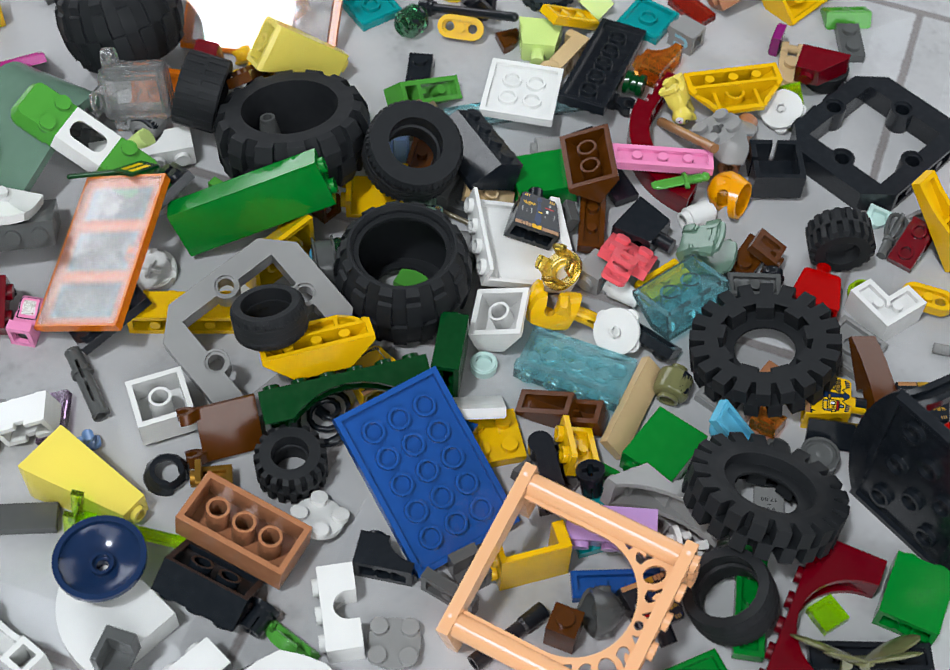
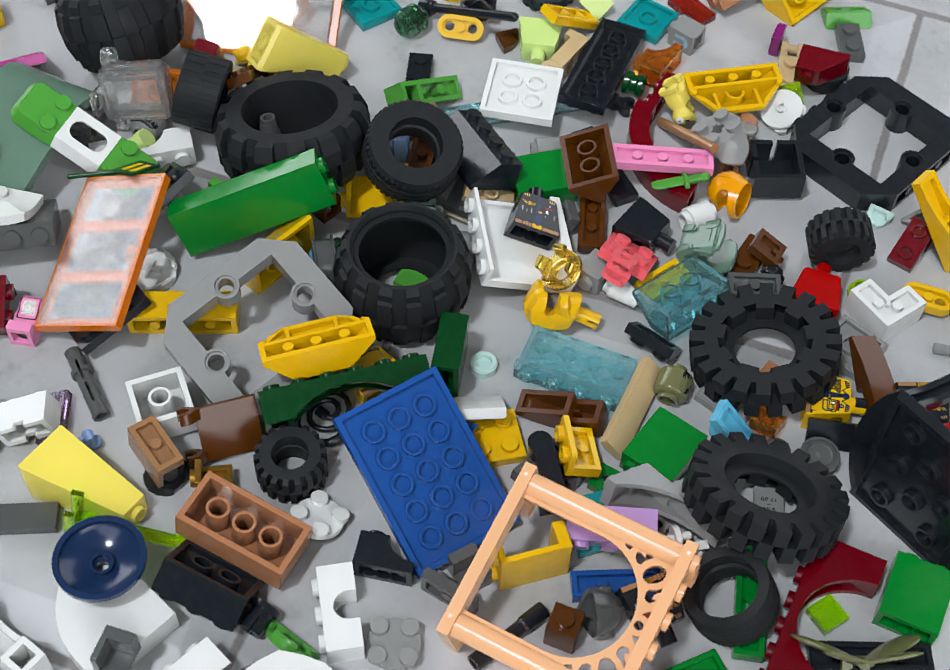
(154, 448): none -> medium nougat panel
(269, 317): black tyre -> none
(498, 318): white slope -> none
(588, 482): black bush -> none
(618, 330): white piece -> none
(889, 239): dark grey piece -> none

